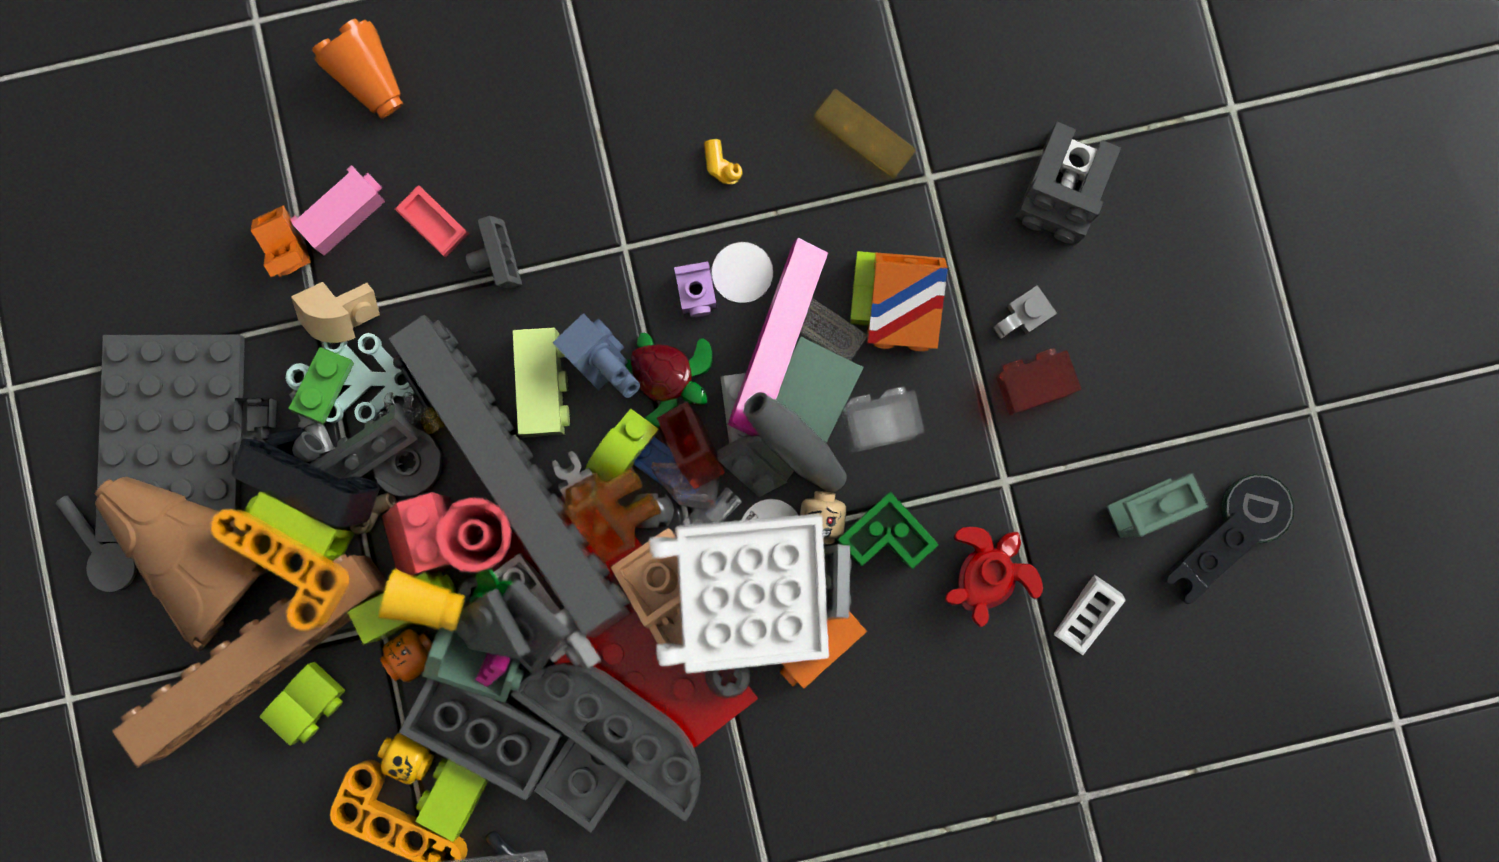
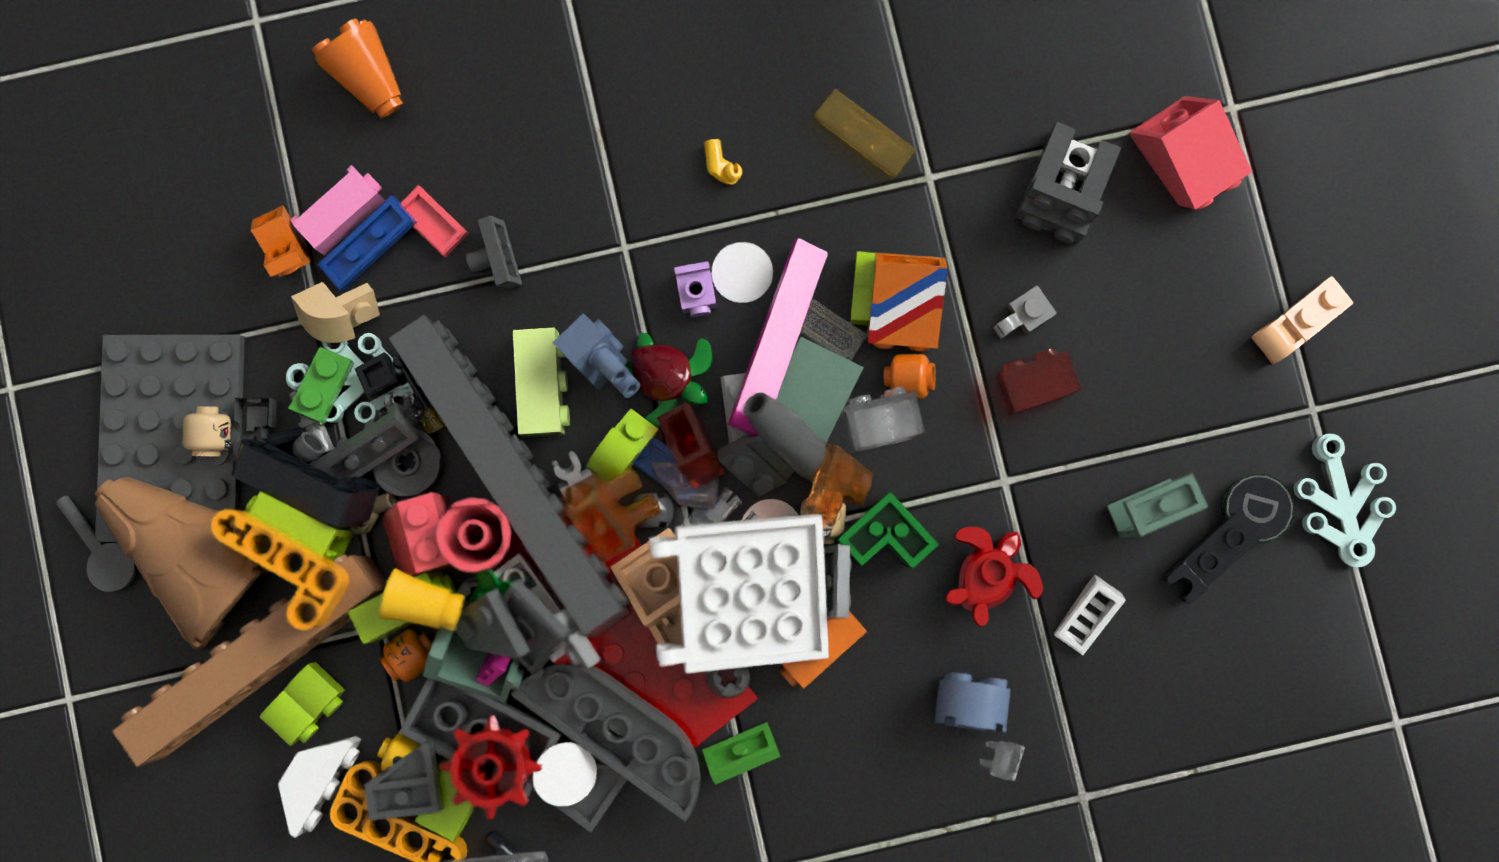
(206, 431): none -> tan head
(312, 780): none -> white slope
(367, 243): none -> blue tile
(378, 376): none -> black tile
(406, 787): none -> dark grey wing
(476, 782): none -> red brick
(565, 775): none -> white sticker
(741, 753): none -> bright green plate
(837, 478): none -> clear orange plate
(911, 372): none -> orange head
(972, 703): none -> sand blue brick
(1006, 760): none -> clear tile
(1193, 150): none -> coral slope
(1302, 320): none -> light nougat plate
(1345, 505): none -> light aqua plant

